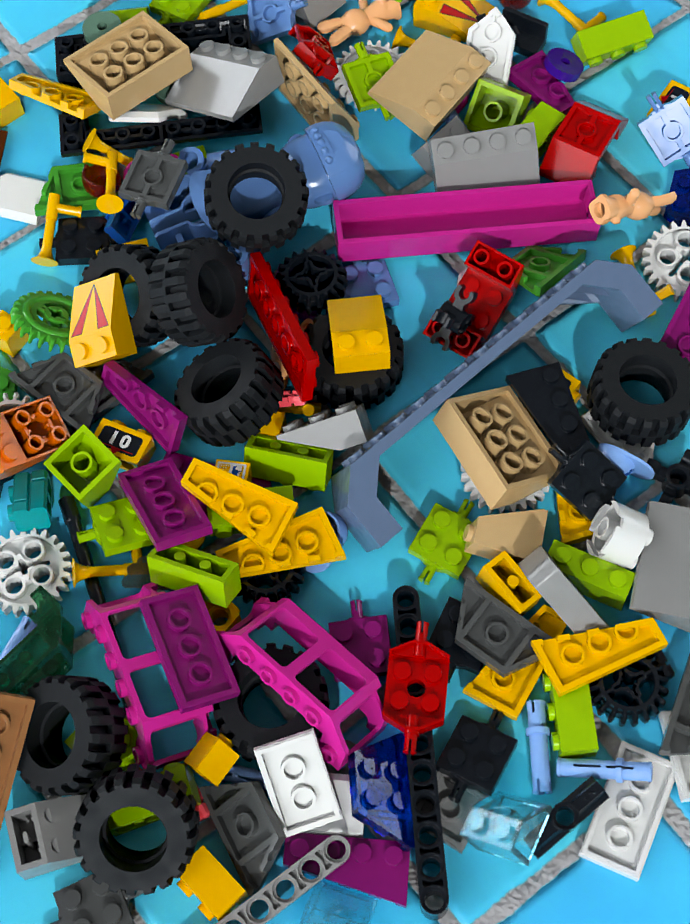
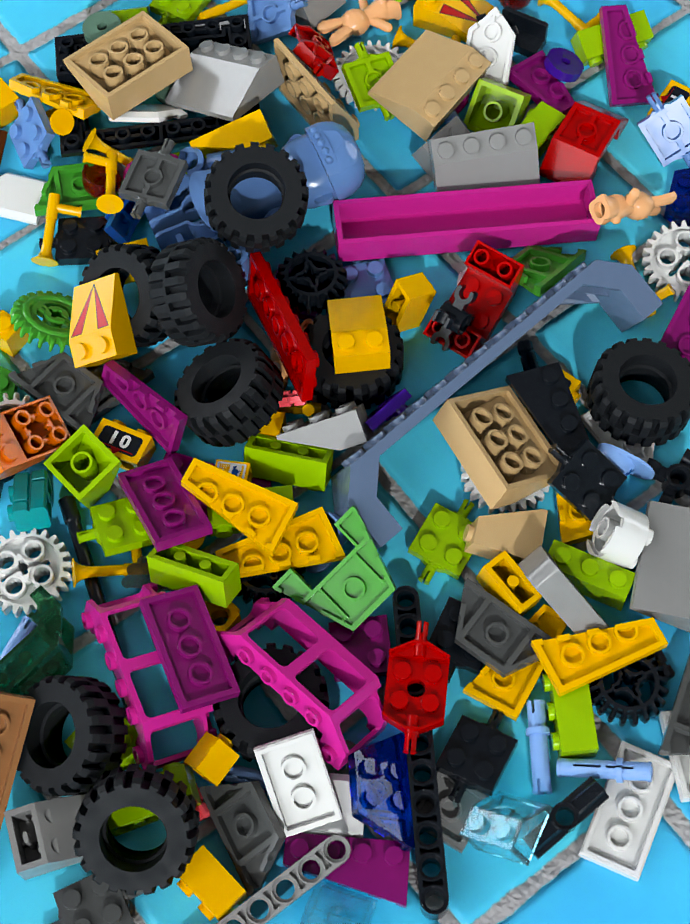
(32, 133): none -> medium blue plate
(60, 121): none -> yellow piece
(244, 130): none -> yellow slope
(353, 586): none -> bright green wing
(388, 409): none -> dark purple wing
(409, 301): none -> yellow brick
(527, 355): none -> black axle
(624, 60): none -> magenta wing

